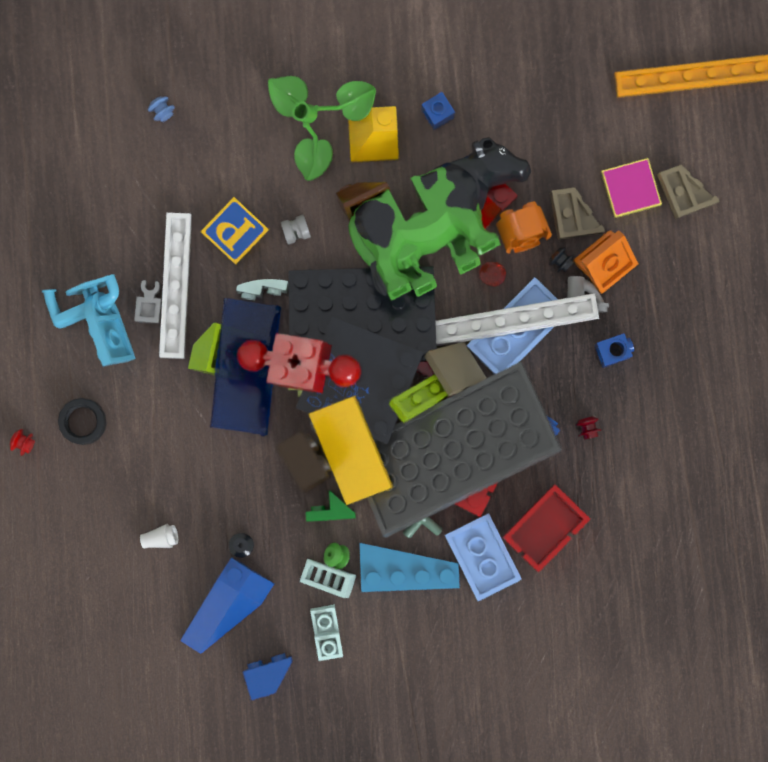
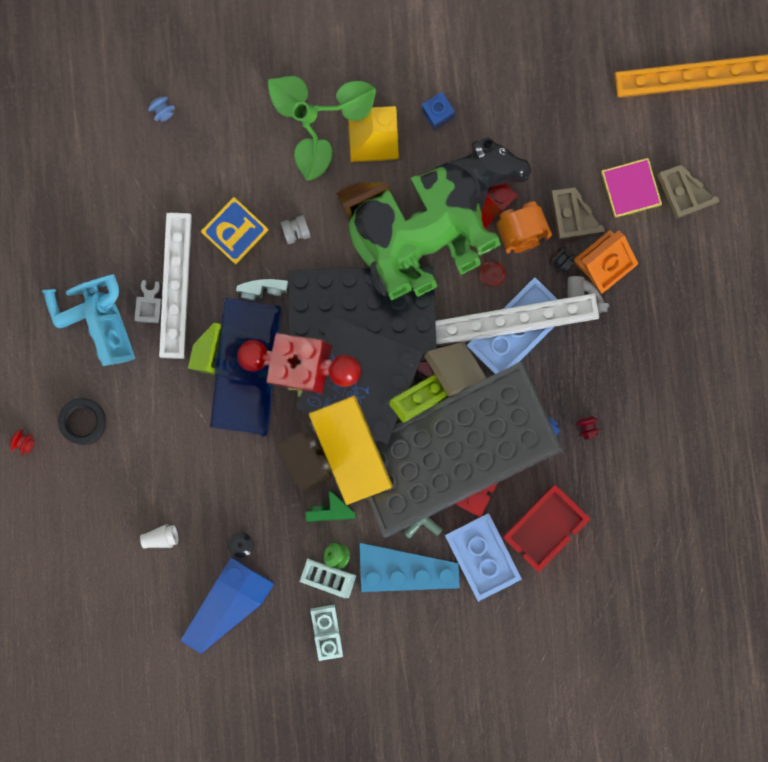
(266, 678): blue slope -> none
(603, 352): blue brick -> none

